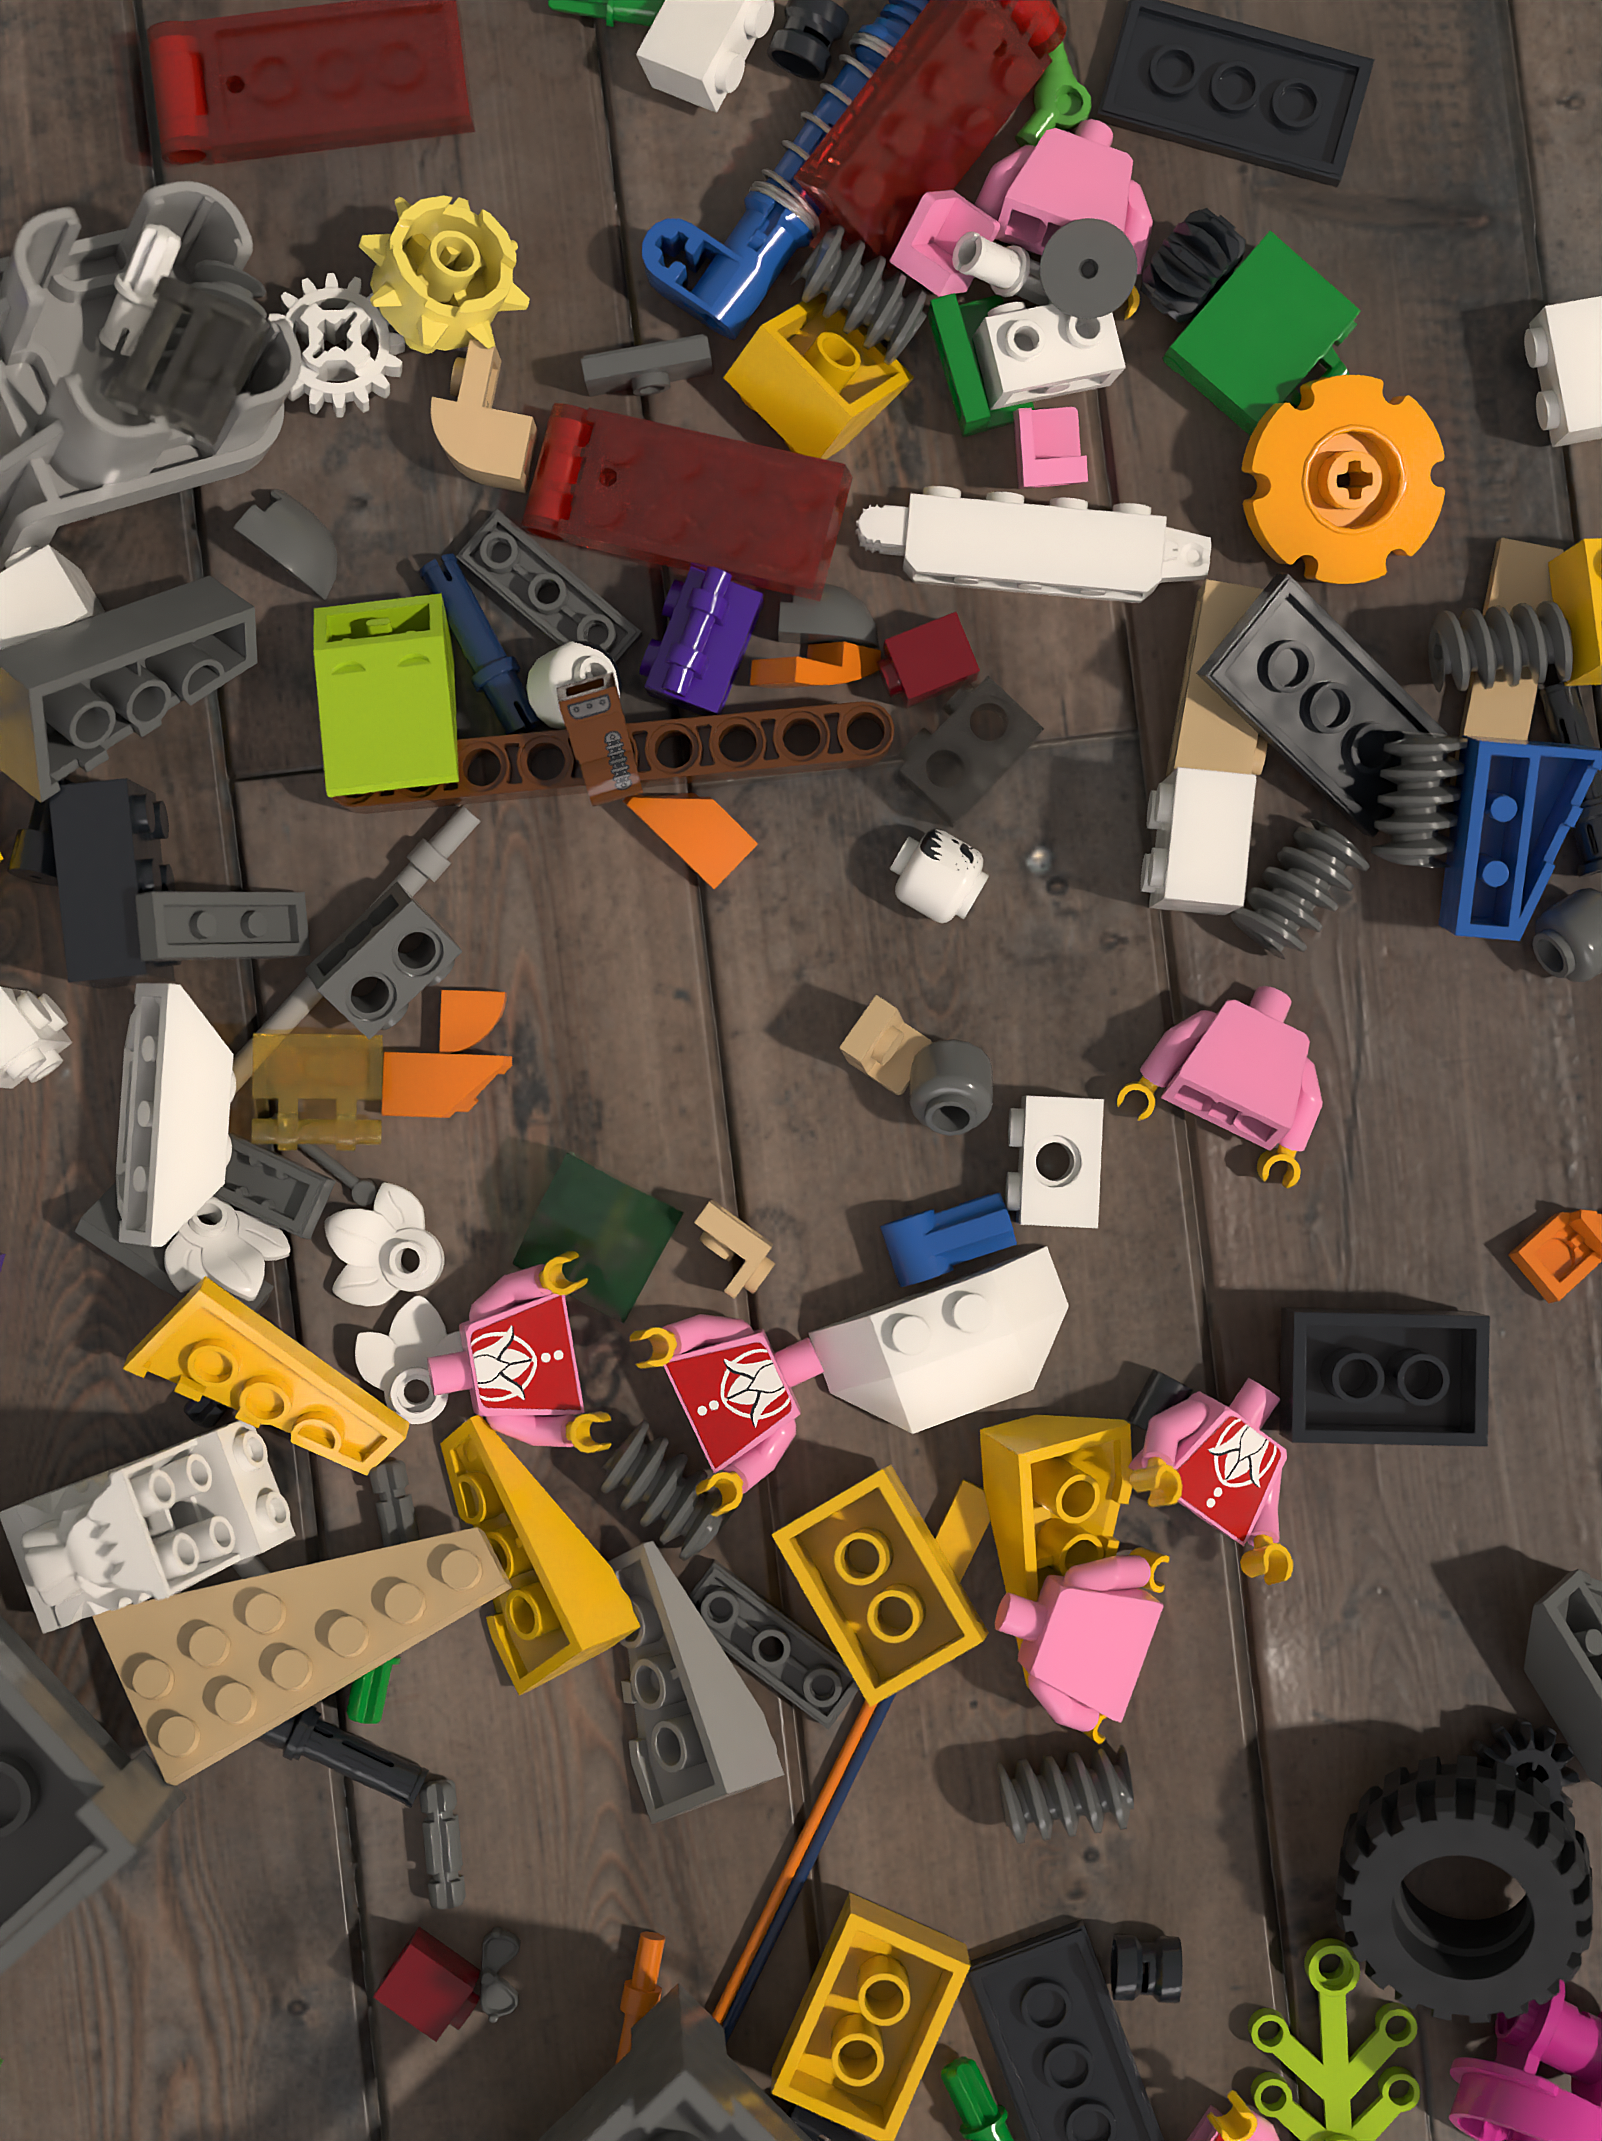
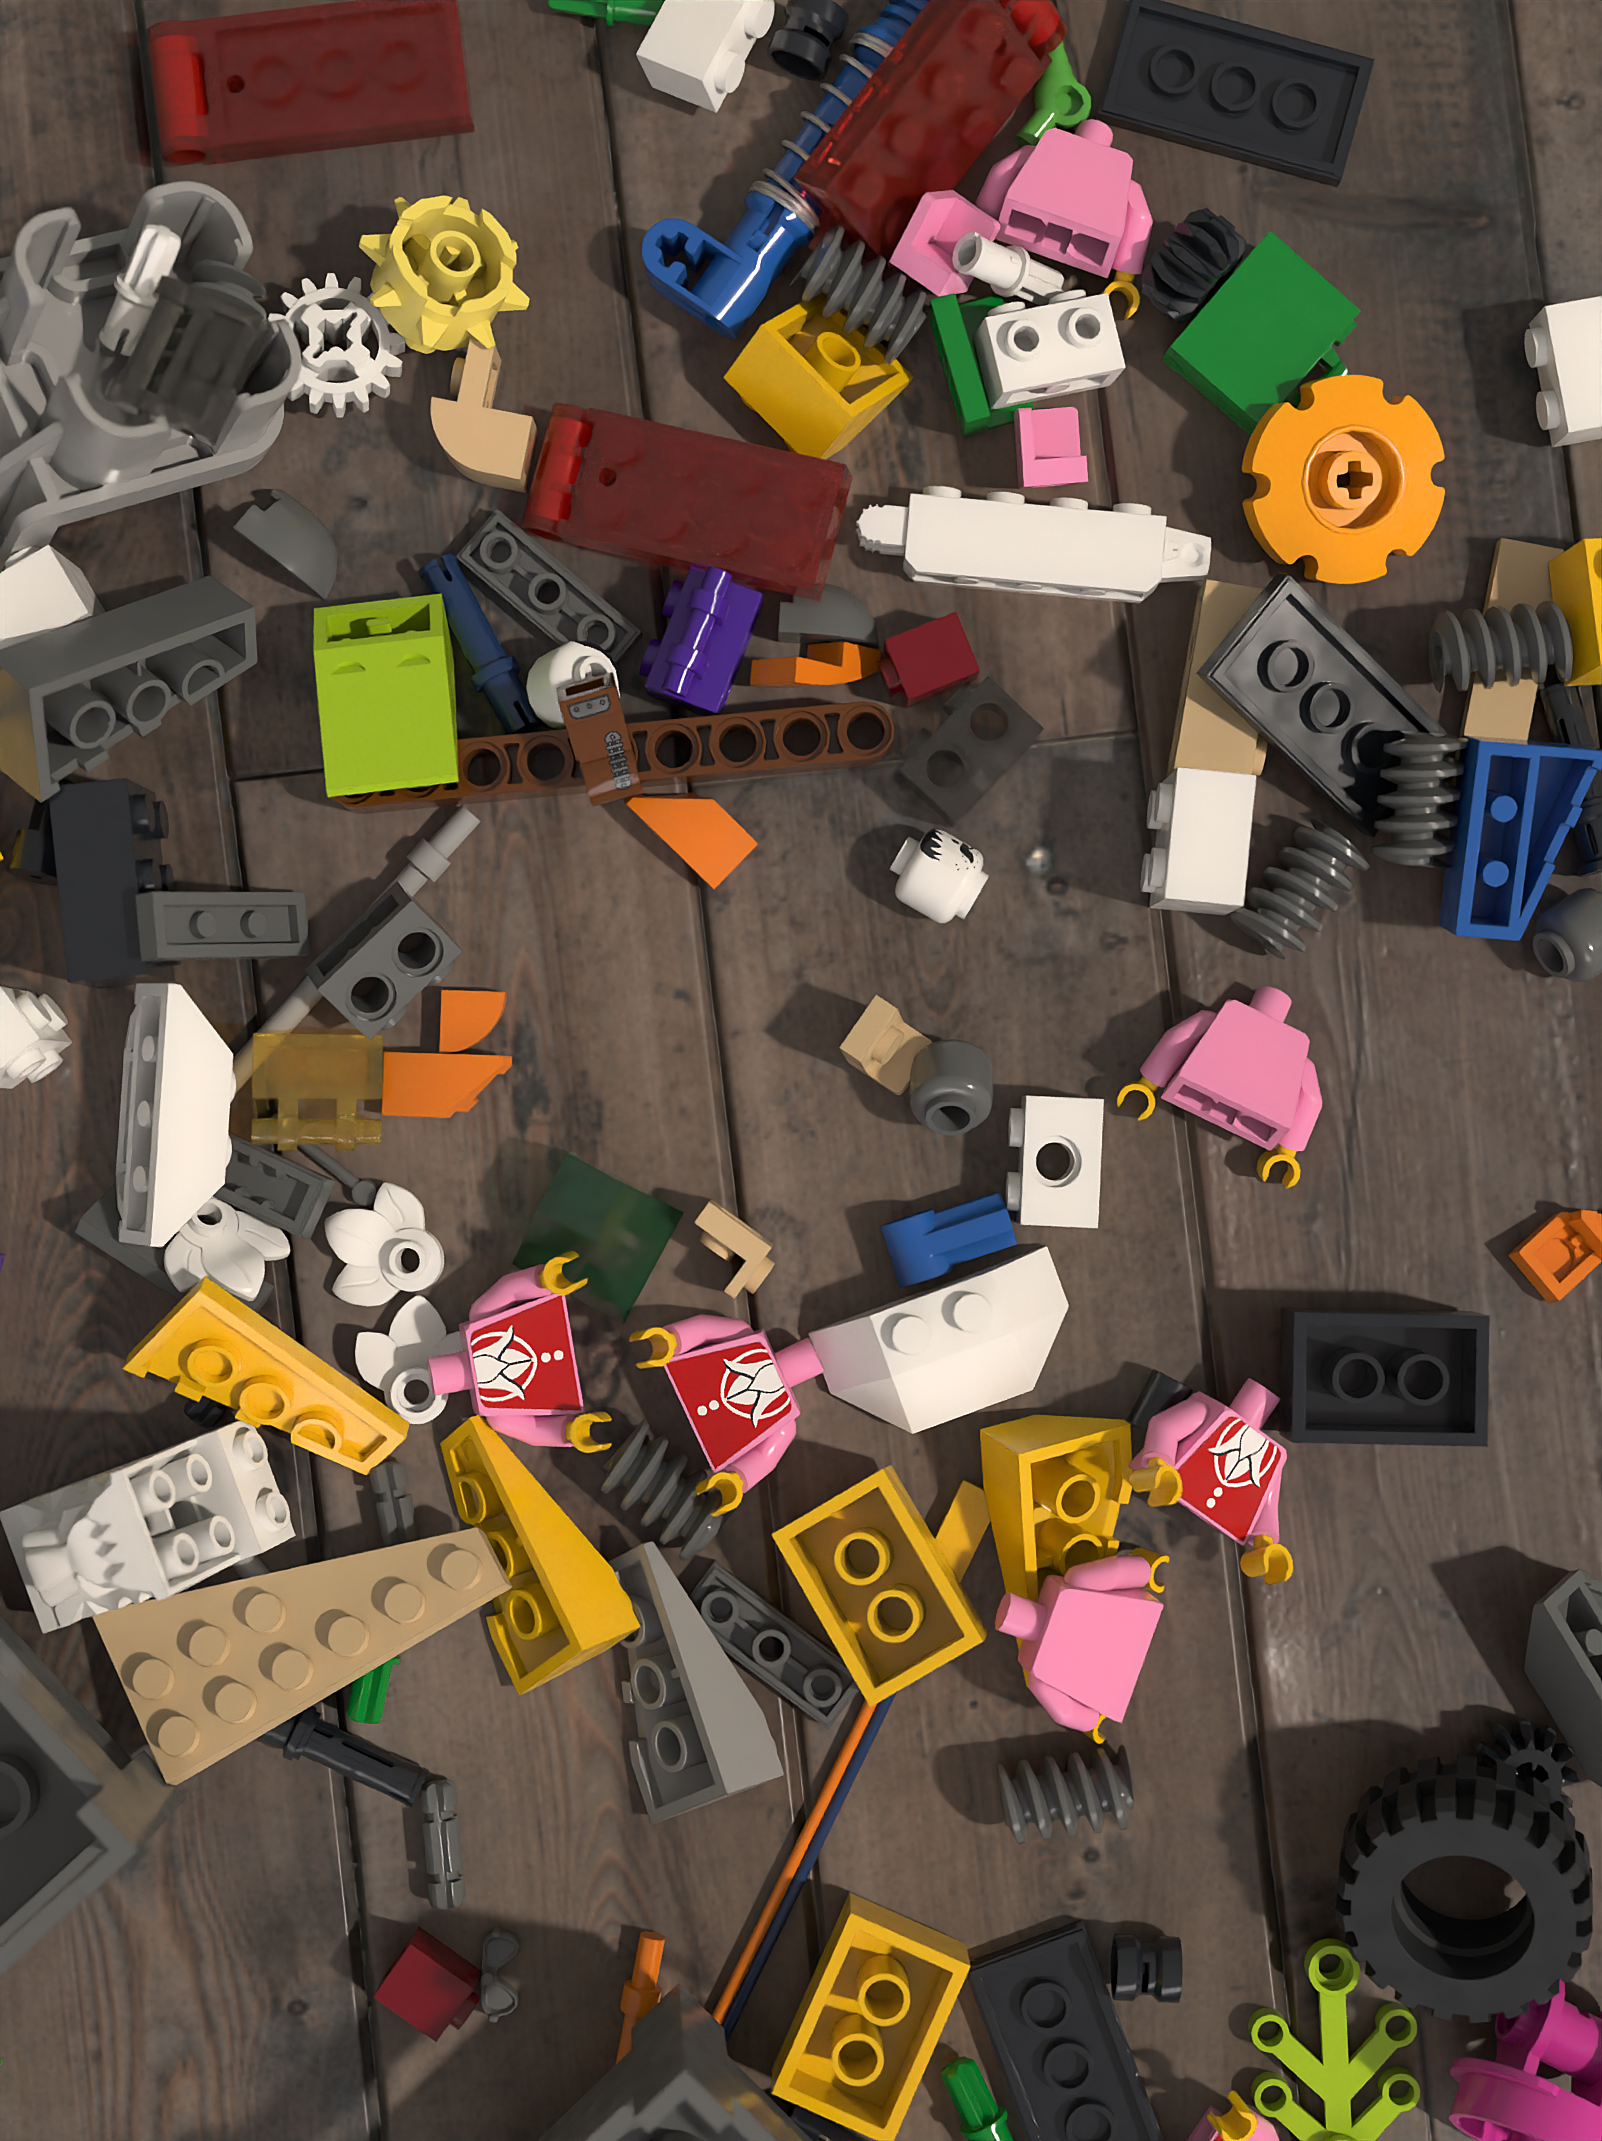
(647, 367): dark grey plate -> none
(1088, 268): dark grey piece -> none

